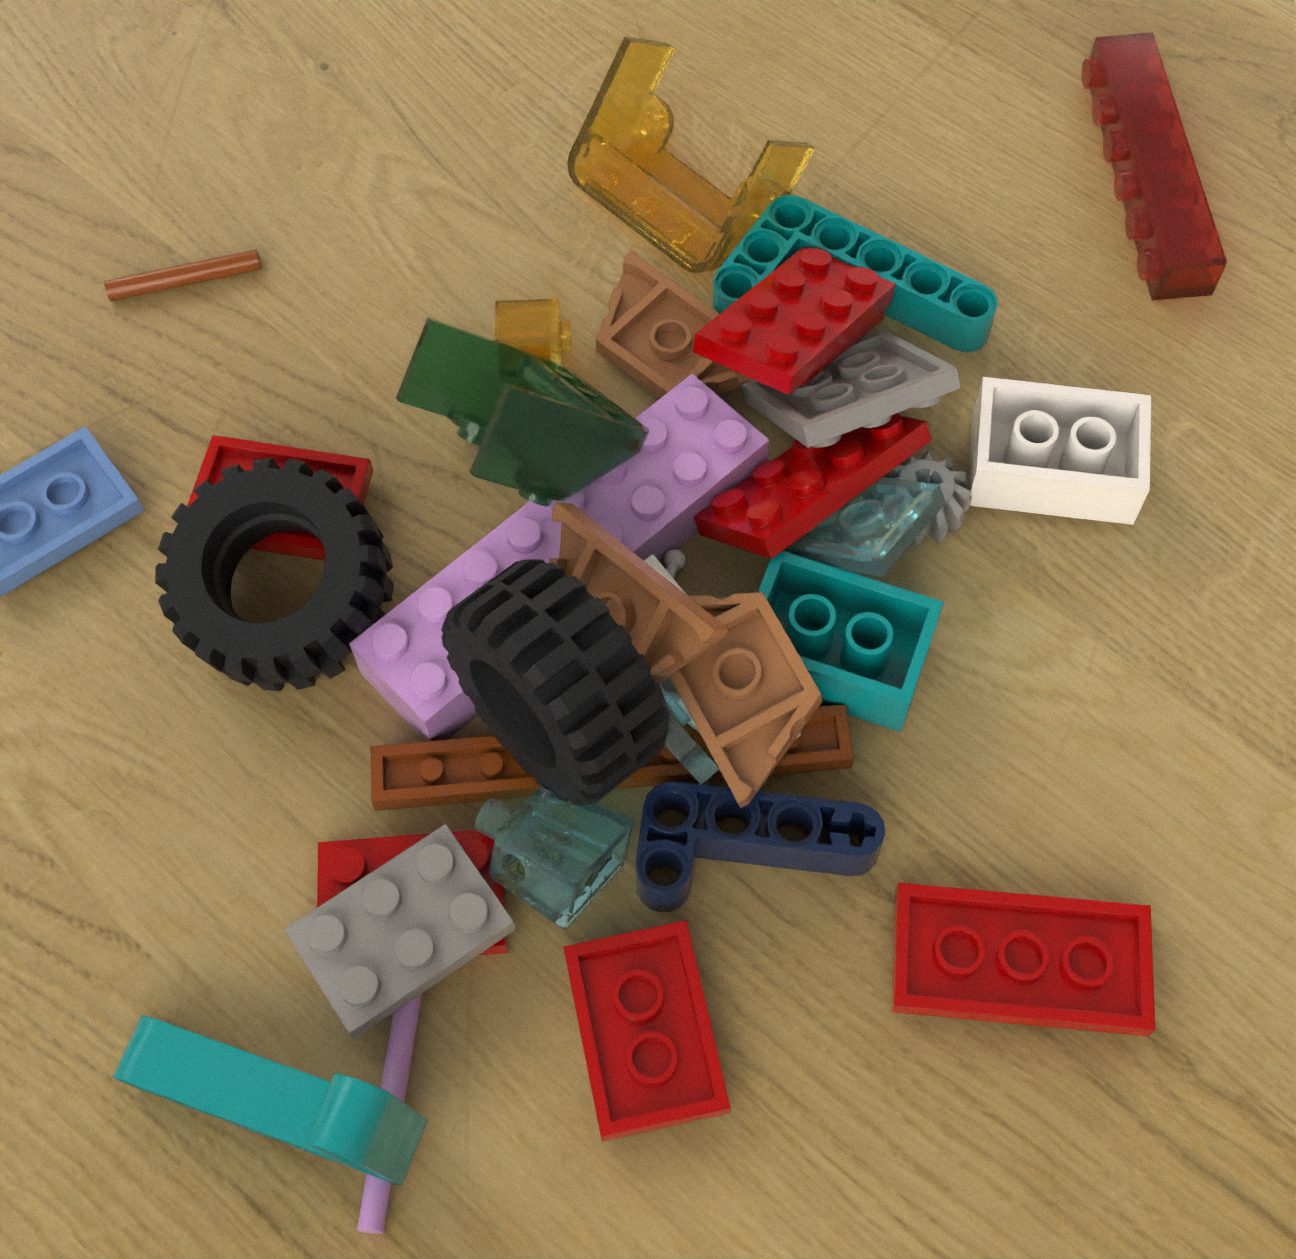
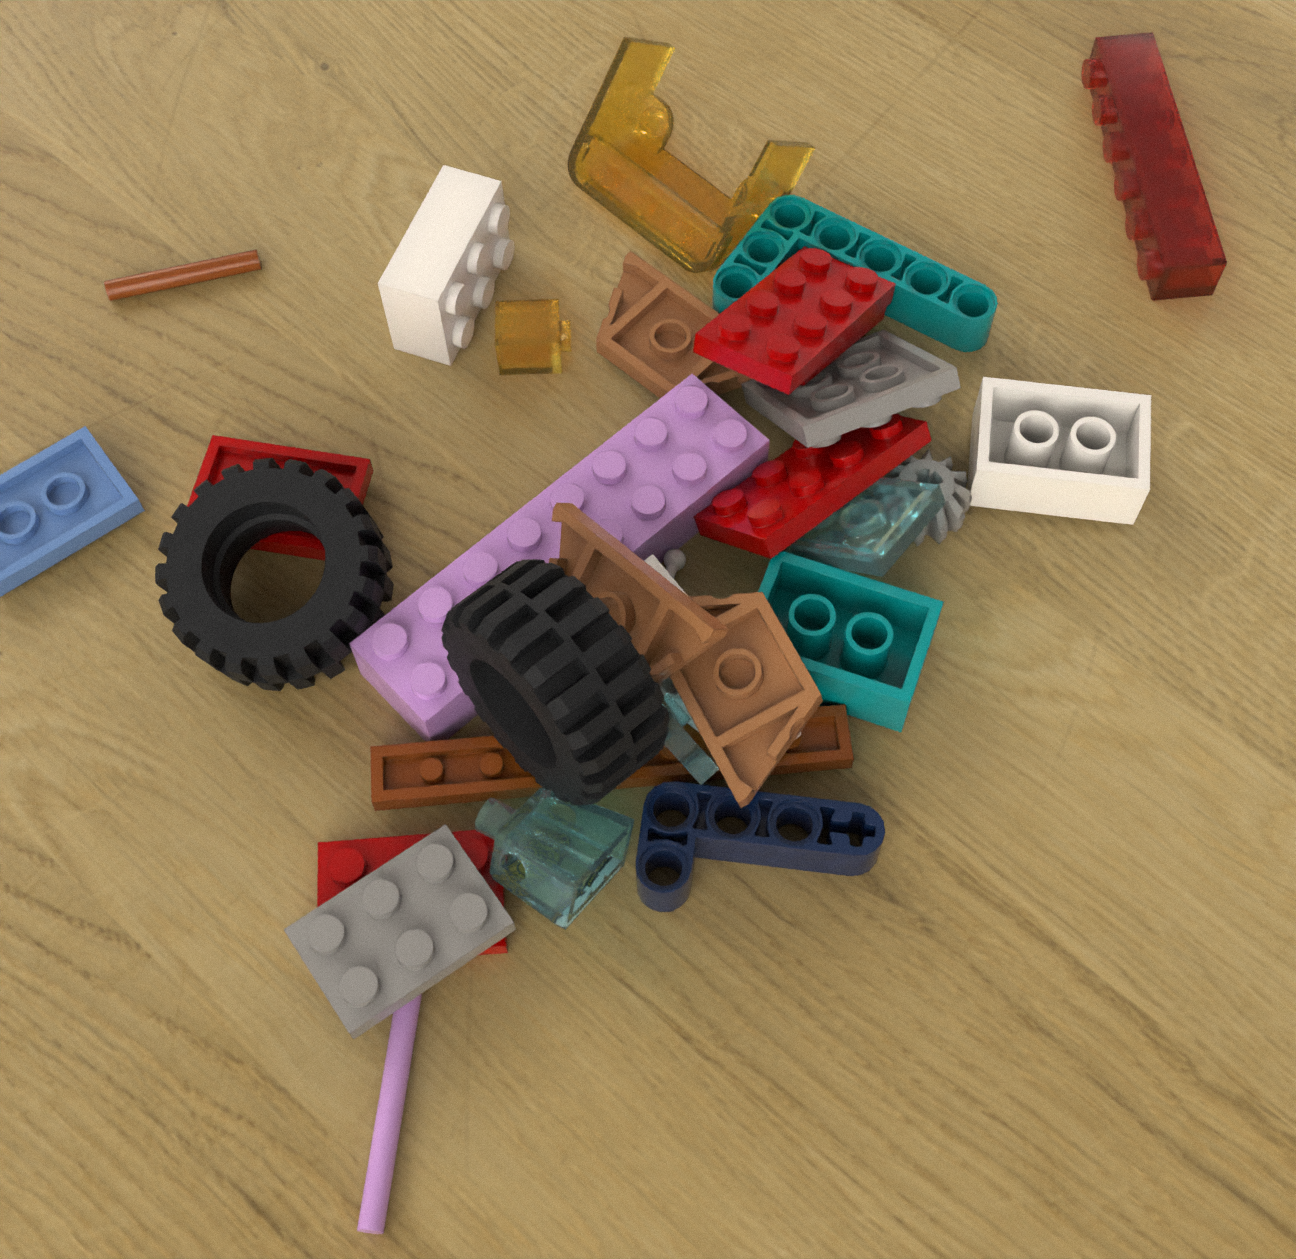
(331, 1119): teal beam -> none
(447, 265): none -> white brick
(530, 416): clear green windscreen -> none
(645, 1031): red plate -> none
(1023, 959): red plate -> none

